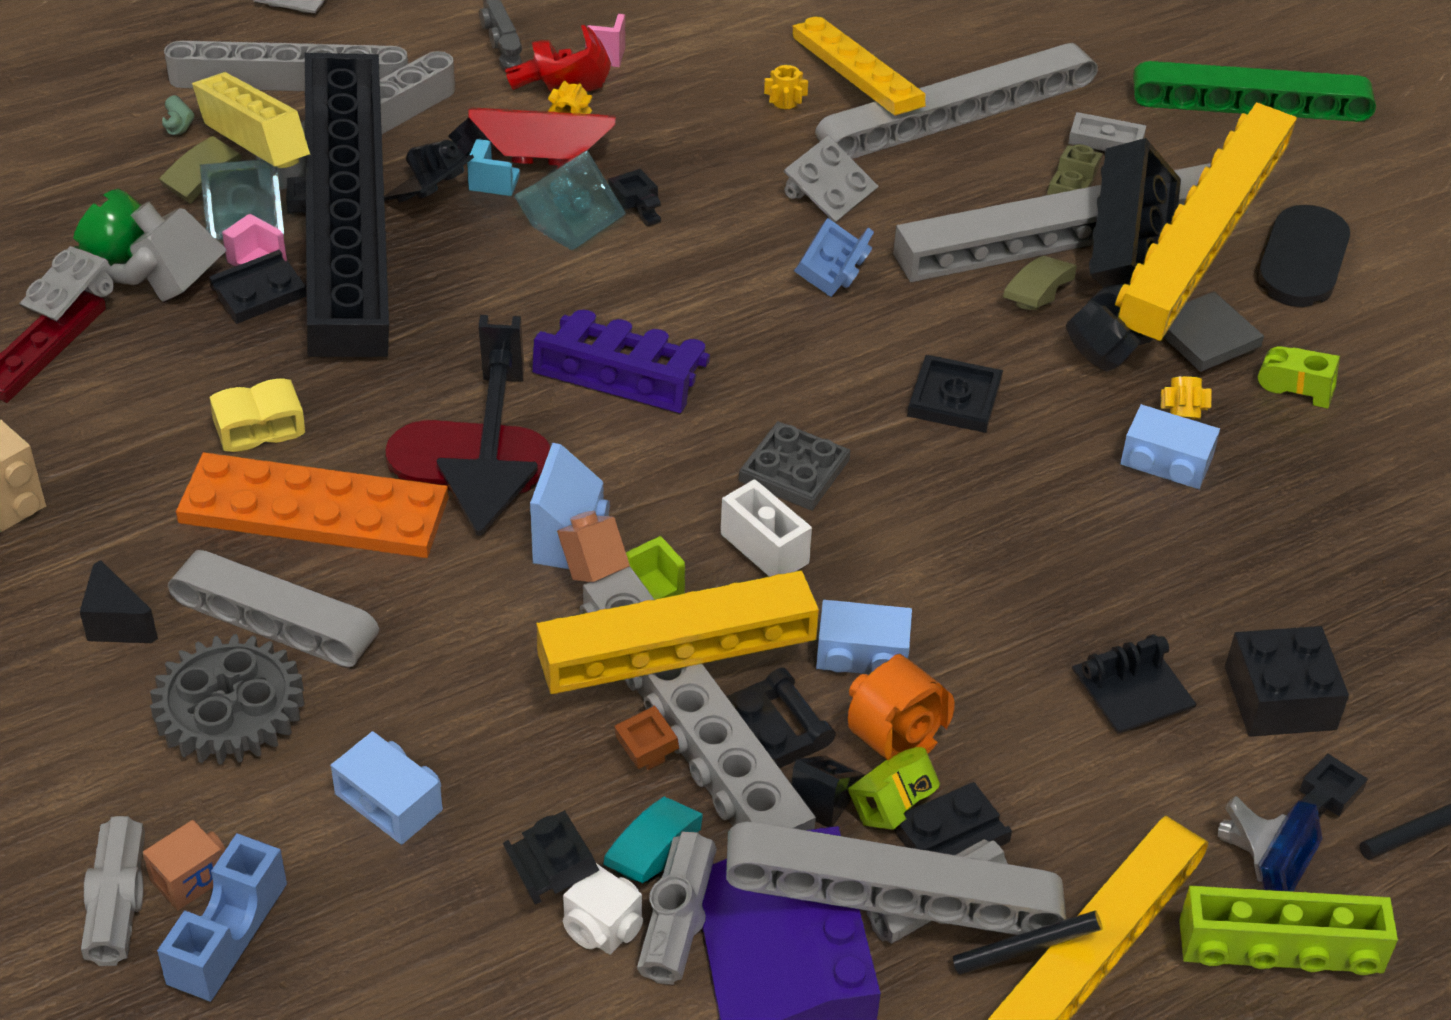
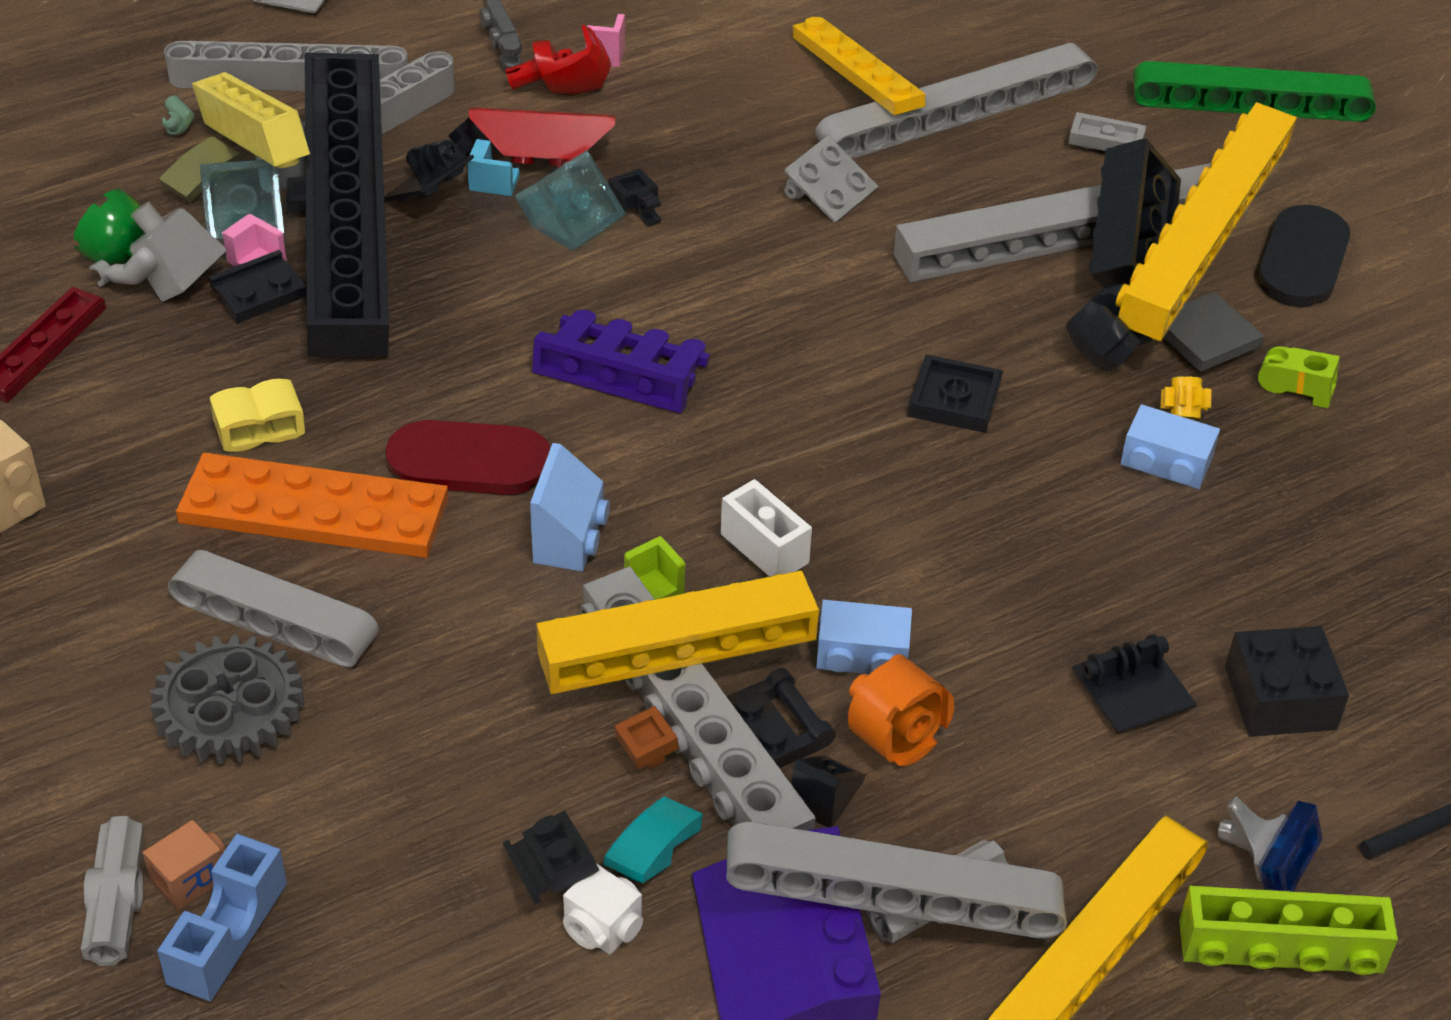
(66, 279): light grey hinge -> none
(114, 611): black slope -> none
(387, 787): light blue brick -> none
(488, 484): black piece -> none
(570, 99): yellow gear -> none
(592, 547): nougat brick -> none
(673, 929): light grey piece -> none
(786, 87): yellow gear -> none
(795, 465): dark grey tile -> none
(833, 257): medium blue bracket -> none
(895, 788): lime leg -> none
(953, 822): black plate -> none
(1027, 942): black bar -> none
(1038, 282): olive slope -> none
(1075, 169): olive slope -> none
(1332, 786): black plate -> none

